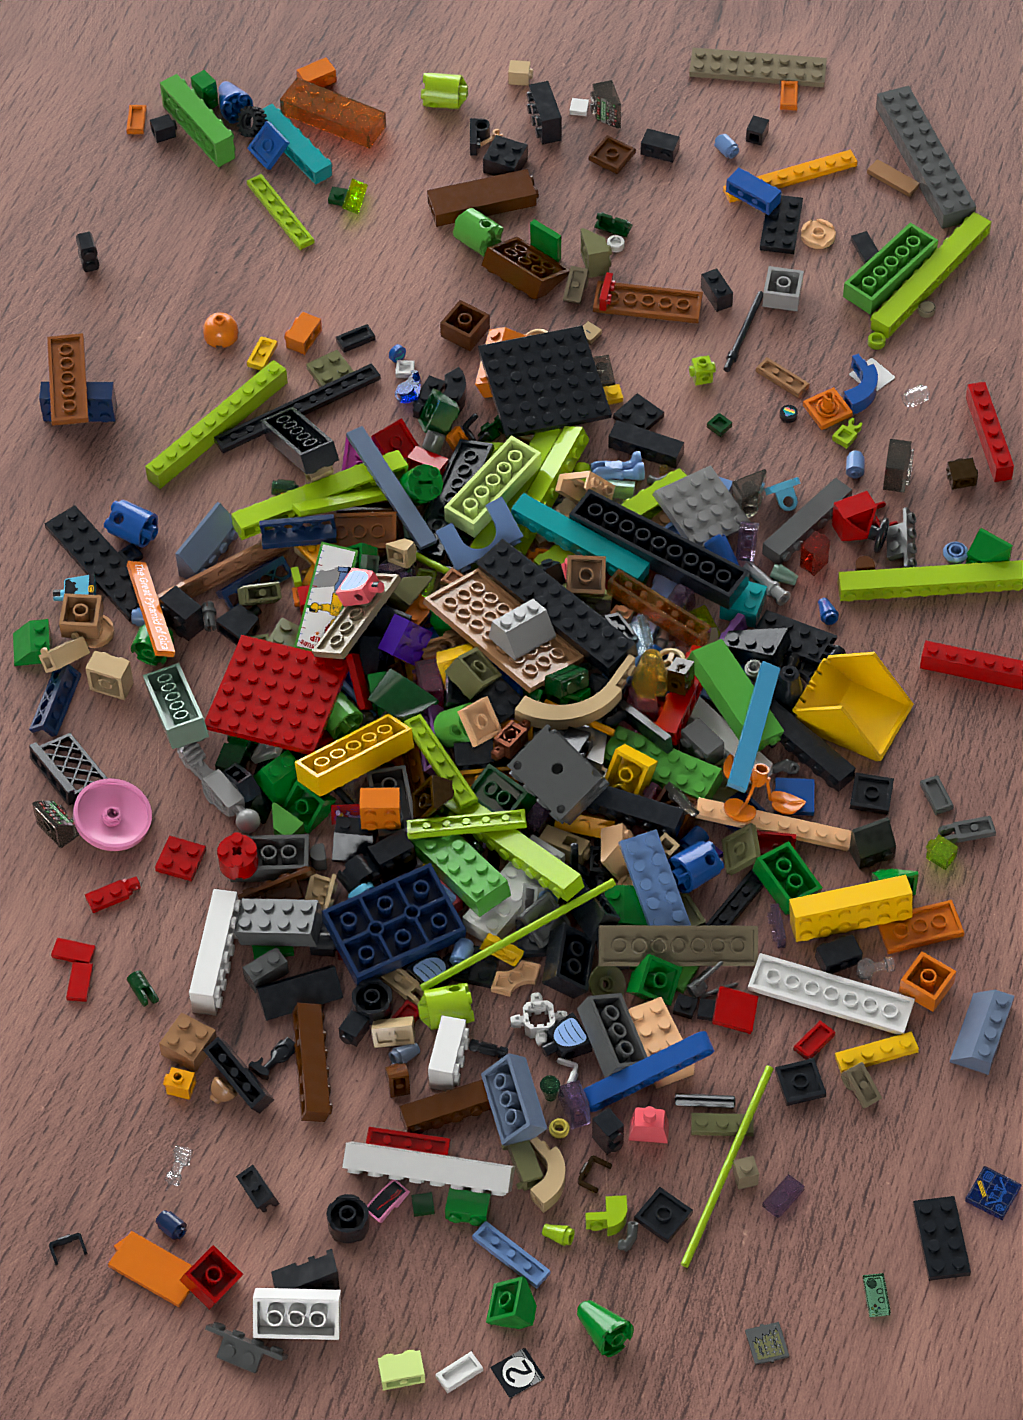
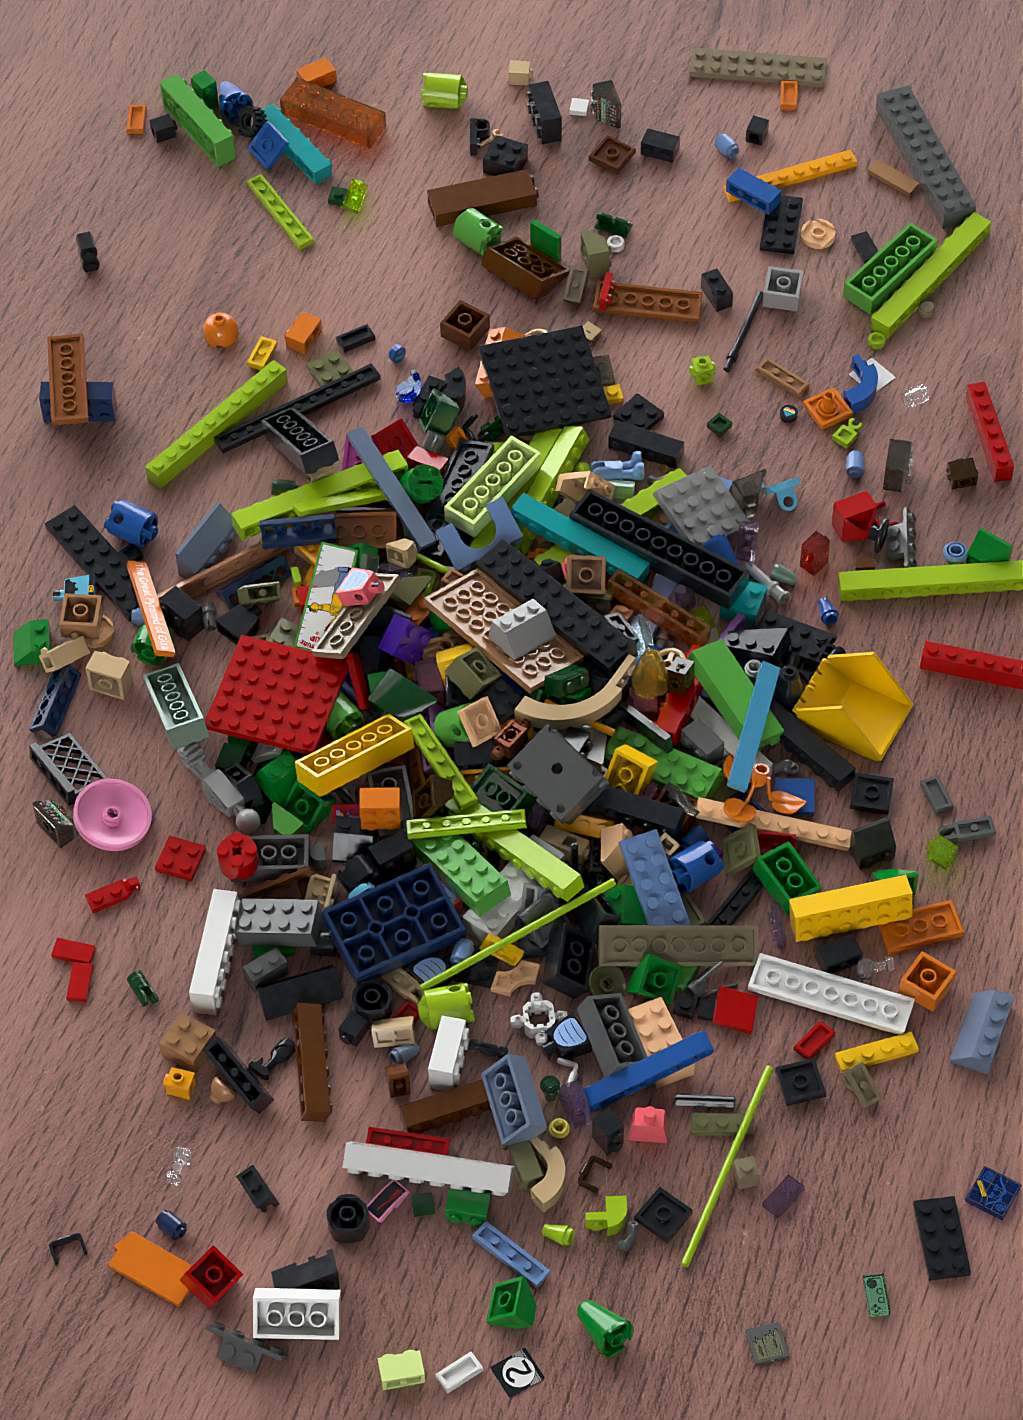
(403, 368): white tile -> none
(804, 523): dark grey brick -> none

